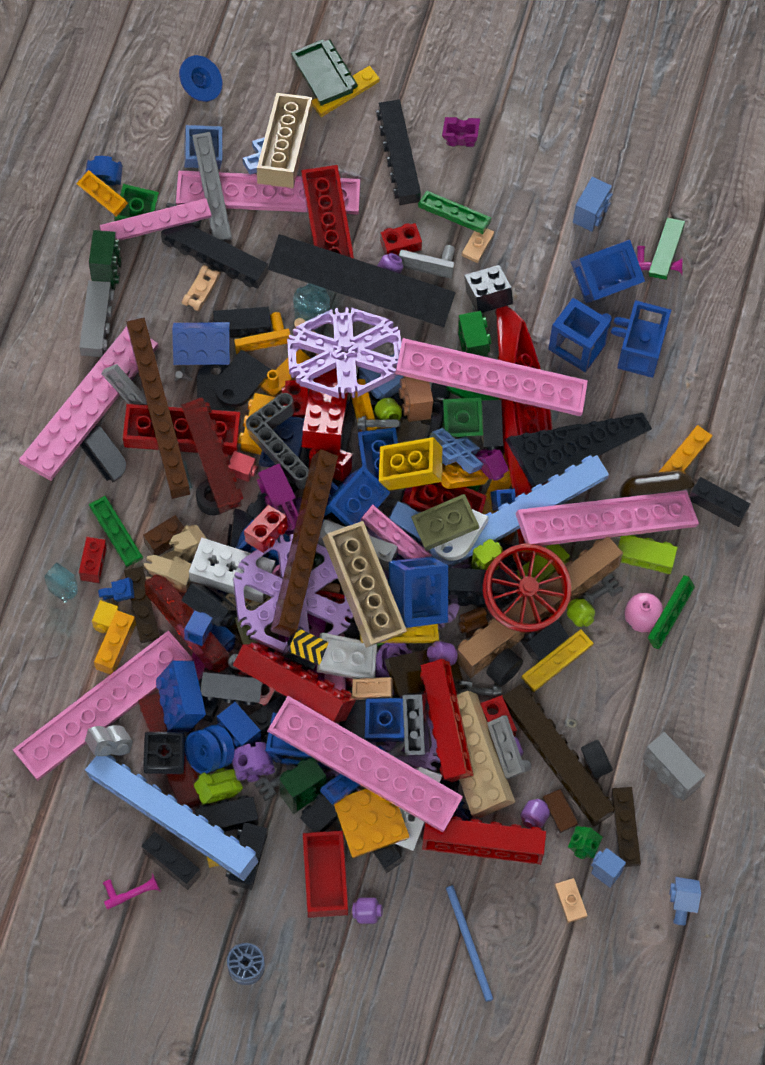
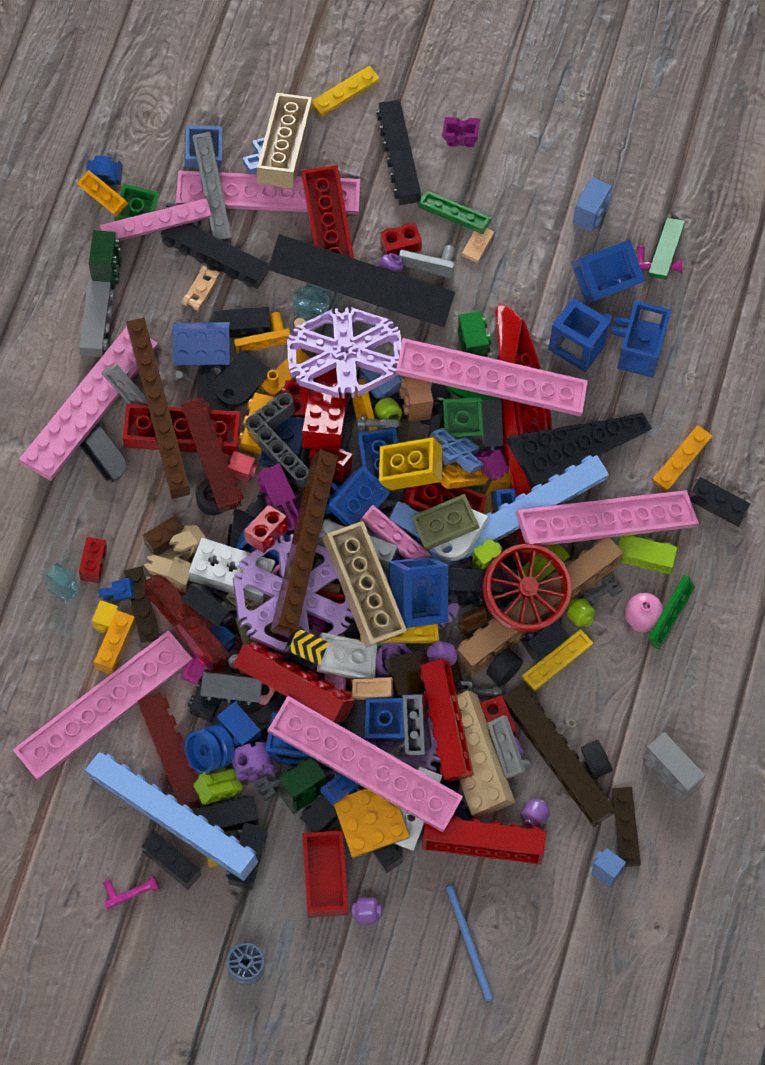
(108, 740): light grey brick -> none
(115, 531): green tile -> none
(157, 742): black brick -> none
(180, 696): blue brick -> none
(198, 628): blue brick -> none
(200, 78): blue hat -> none
(324, 71): hinge -> none
(488, 289): black brick -> none
(560, 811): reddish brown tile -> none
(571, 900): light nougat plate -> none
(584, 842): green brick -> none
(656, 483): dark brown brick -> none
(685, 898): medium blue brick -> none

